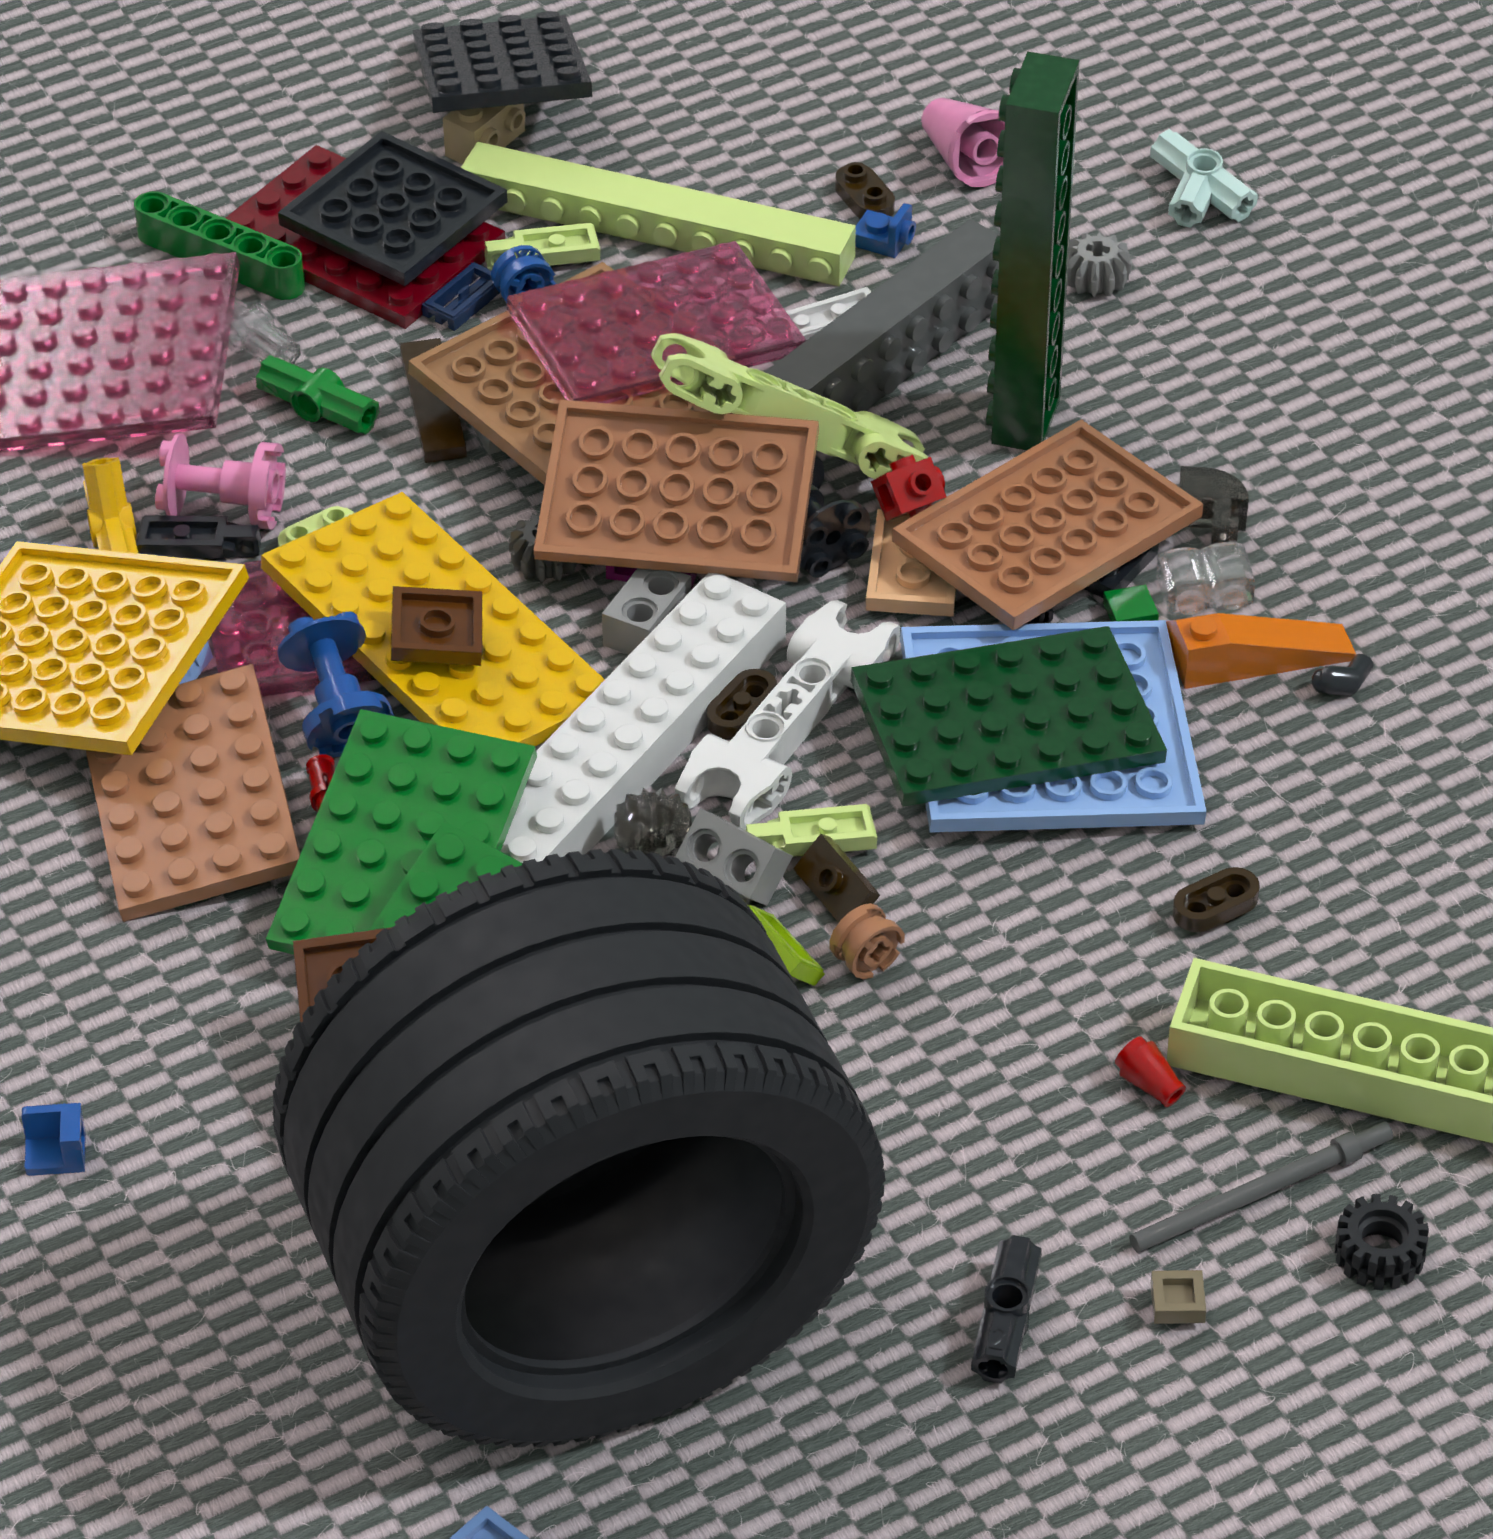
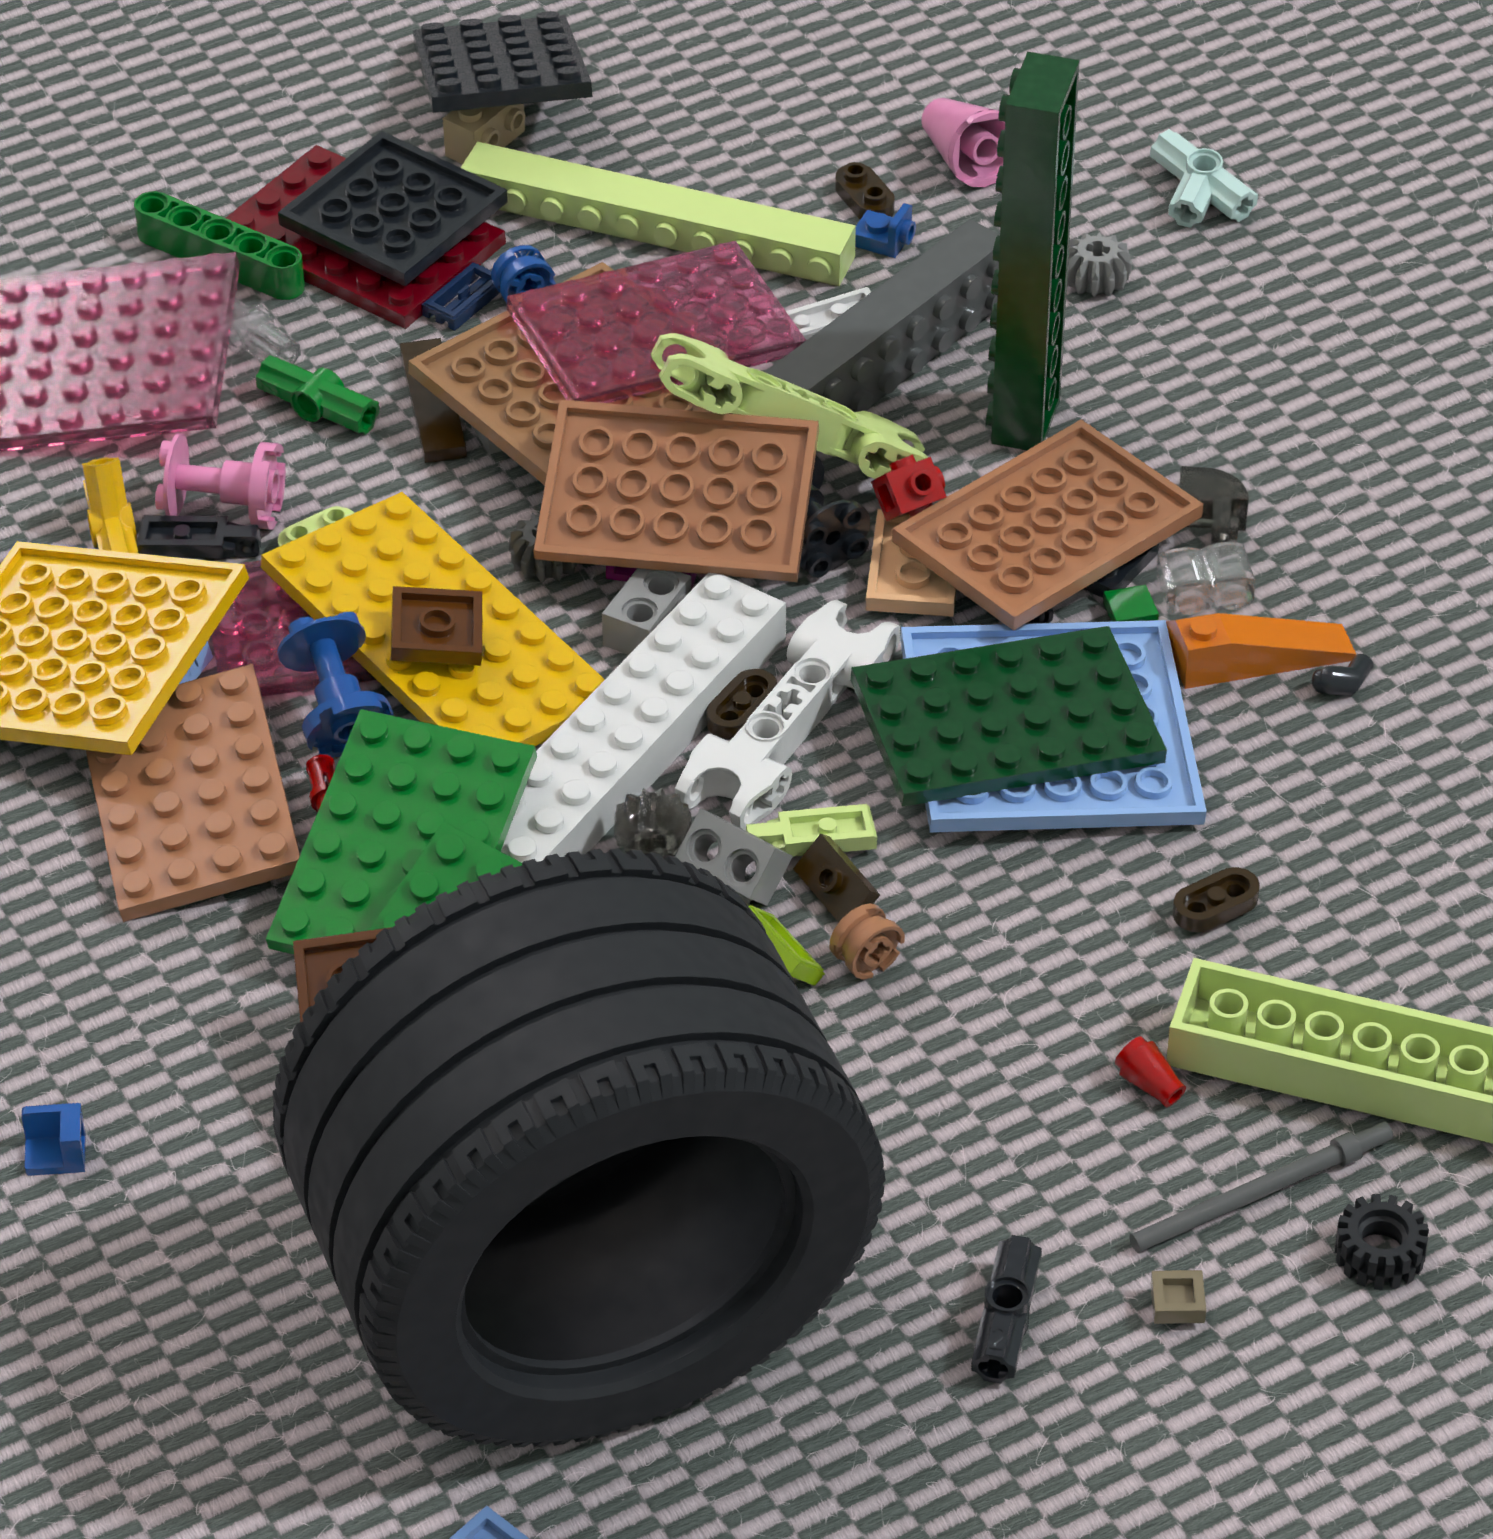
(556, 244): yellowish green hinge -> none

